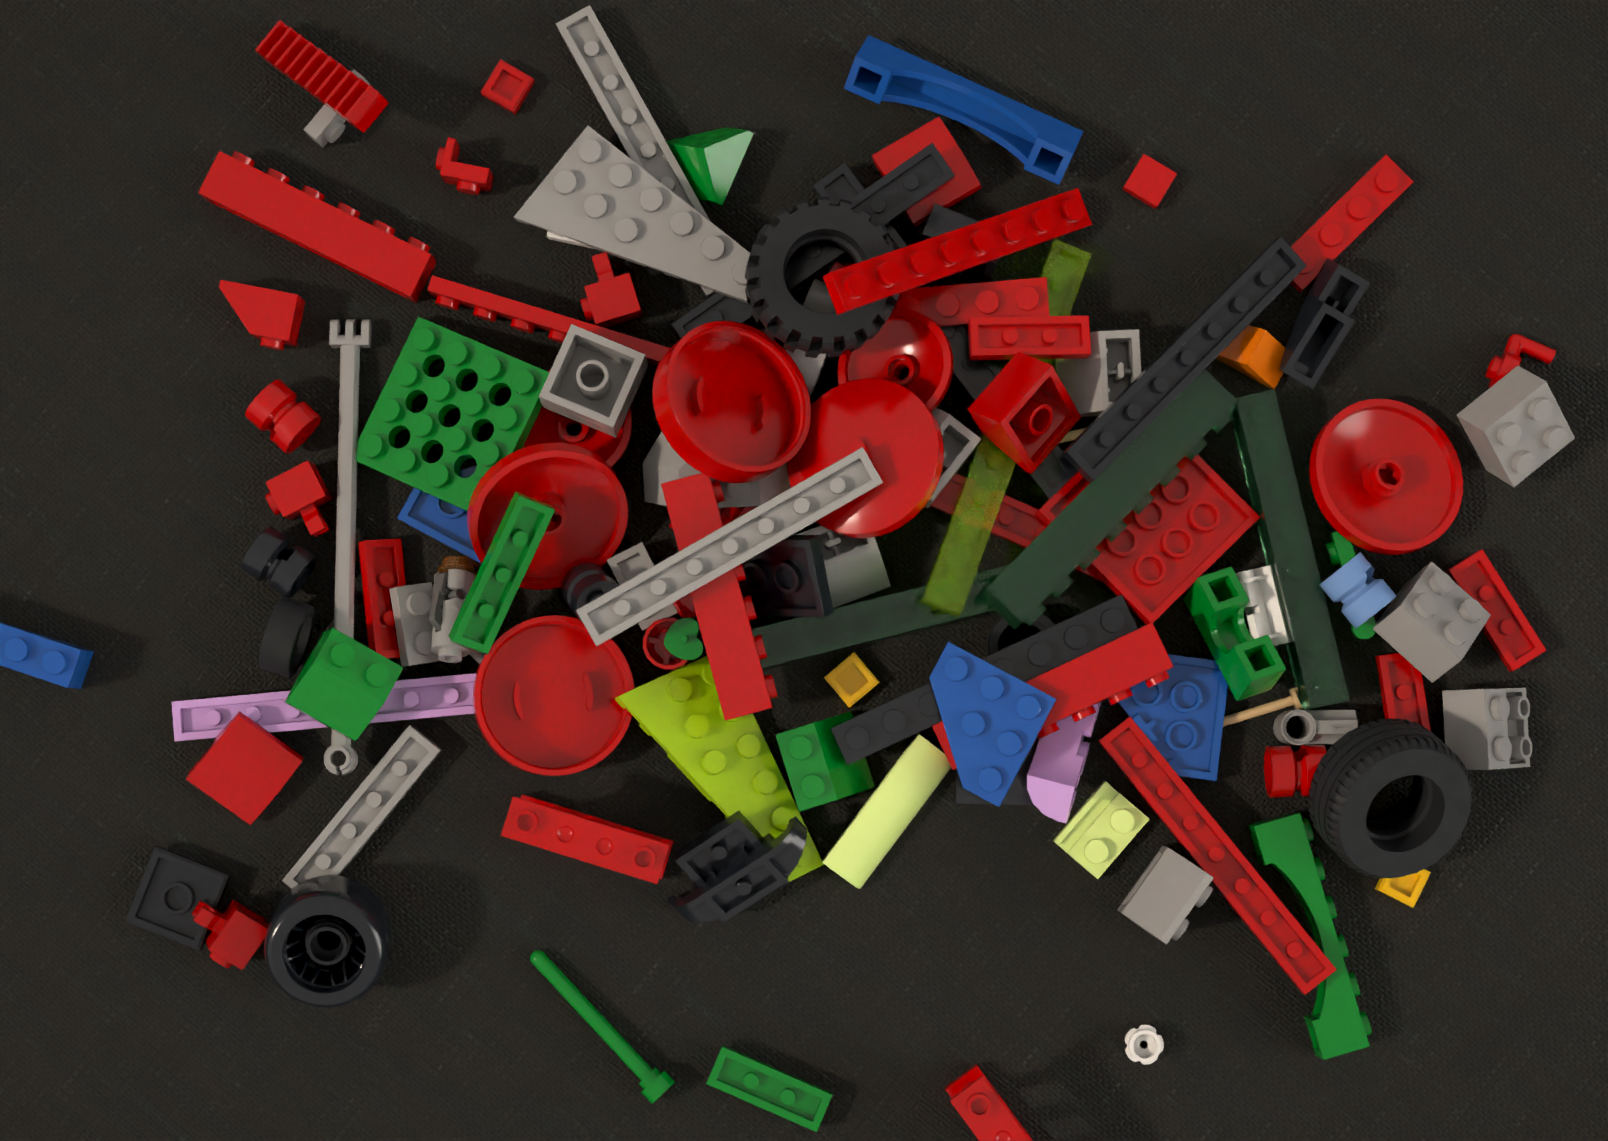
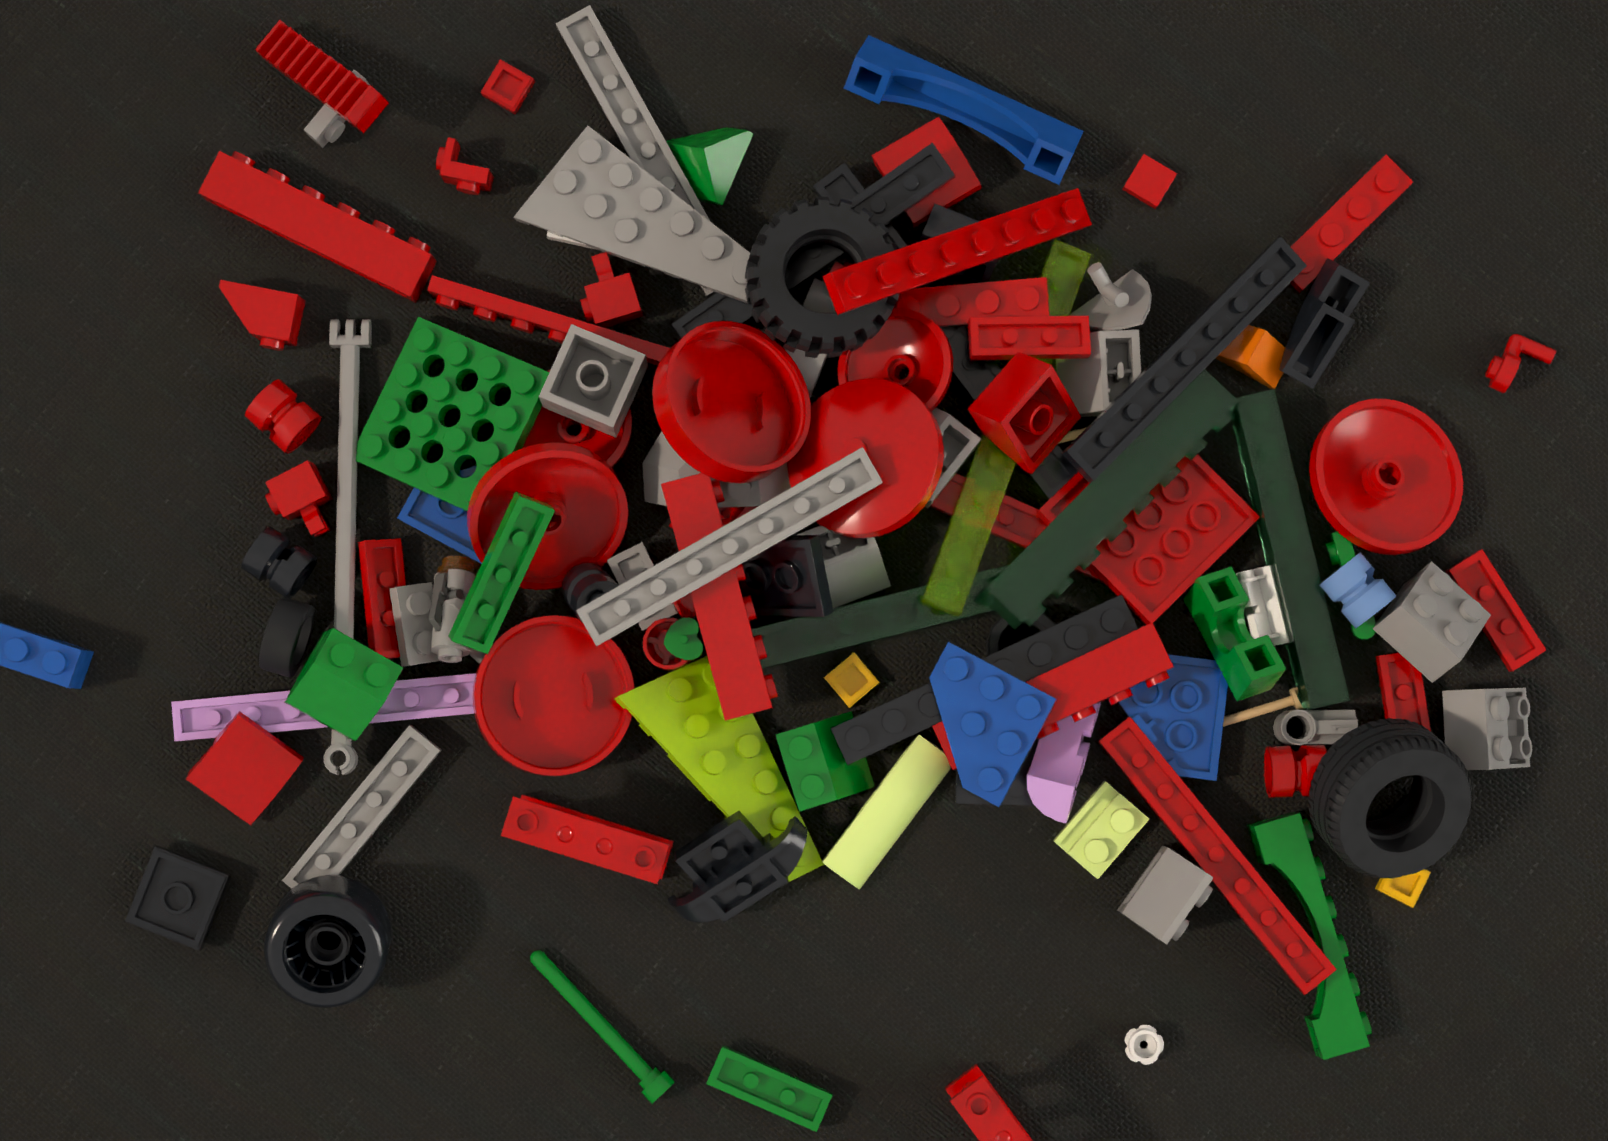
(233, 934): red brick -> none
(1118, 303): none -> light grey shield
(1516, 426): light grey brick -> none

